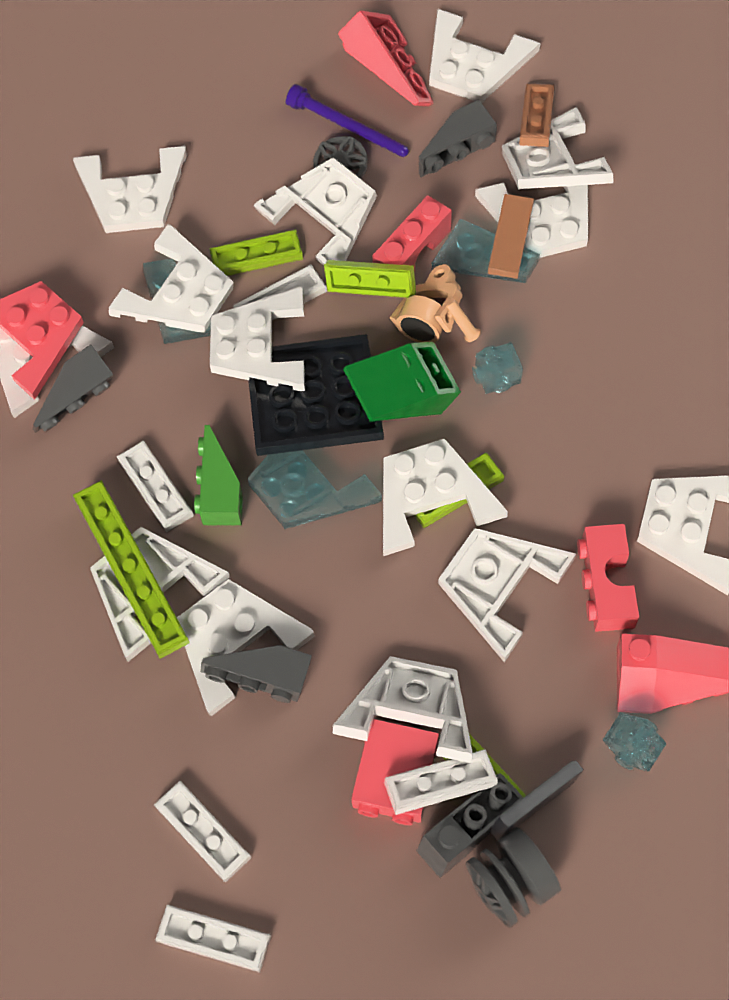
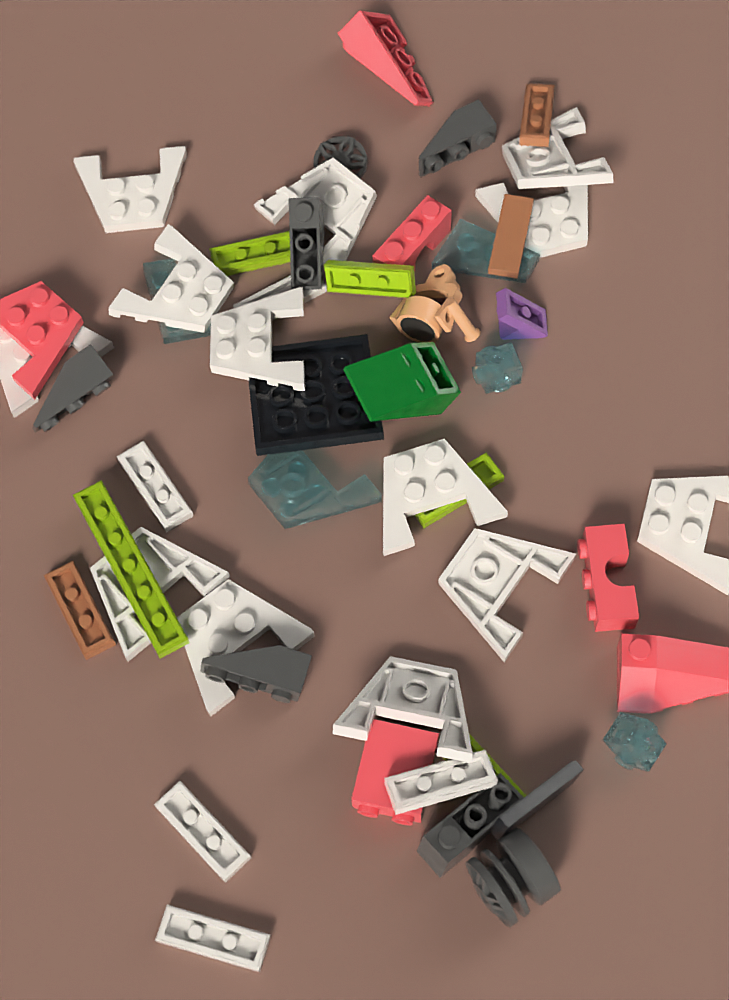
(79, 610): none -> nougat tile
(220, 490): bright green slope -> none
(299, 99): dark purple piece -> none
(306, 242): none -> dark grey slope
(470, 68): white wing -> none
(519, 317): none -> medium lavender slope

